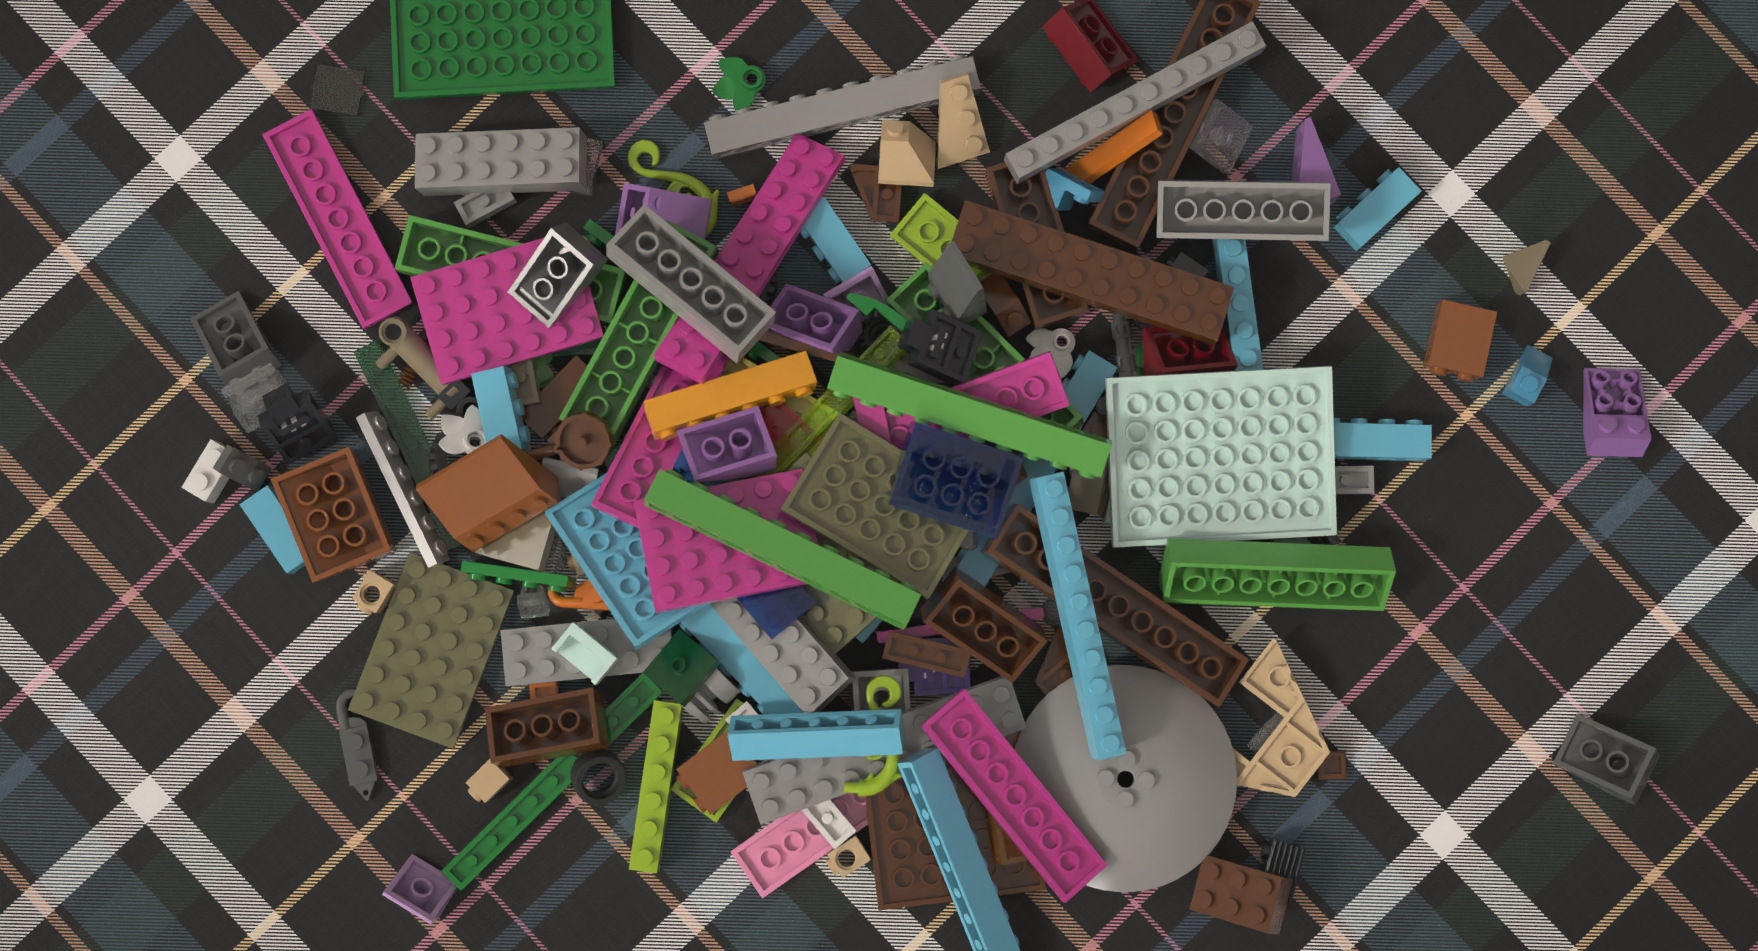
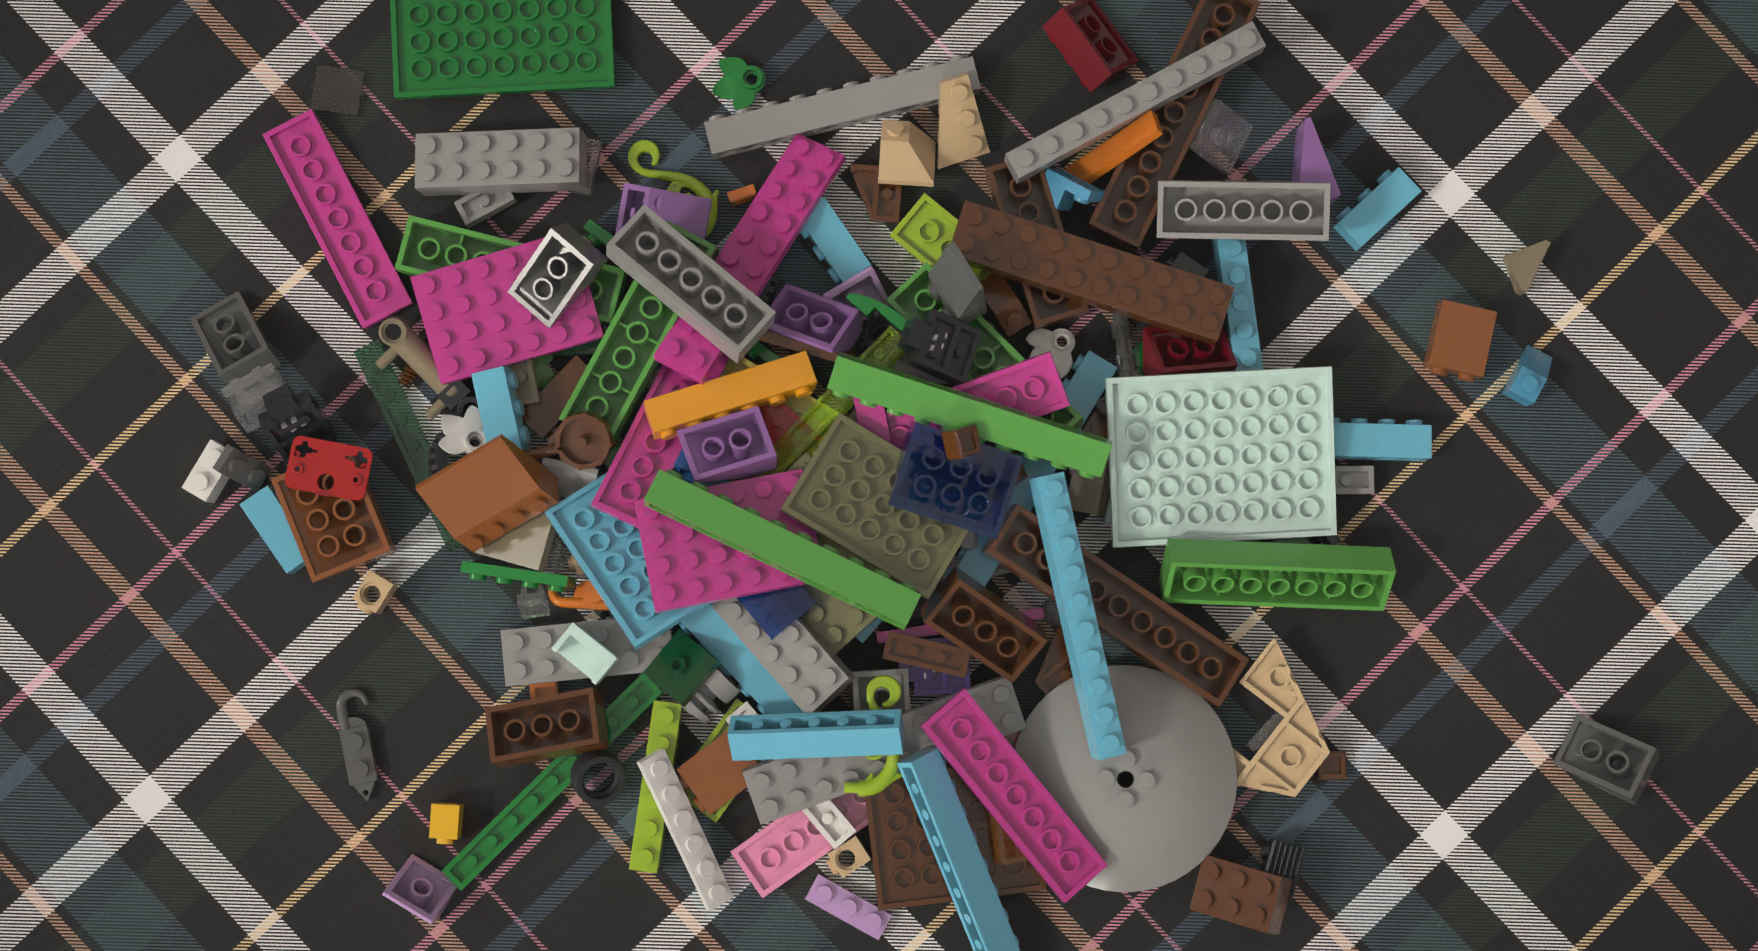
(332, 461): none -> red axle
(402, 487): light grey plate -> none
(431, 651): olive plate -> none
(446, 822): none -> yellow brick
(488, 782): tan brick -> none
(685, 829): none -> white plate
(848, 906): none -> lavender plate
(961, 442): none -> reddish brown slope
(1614, 413): medium lavender slope -> none

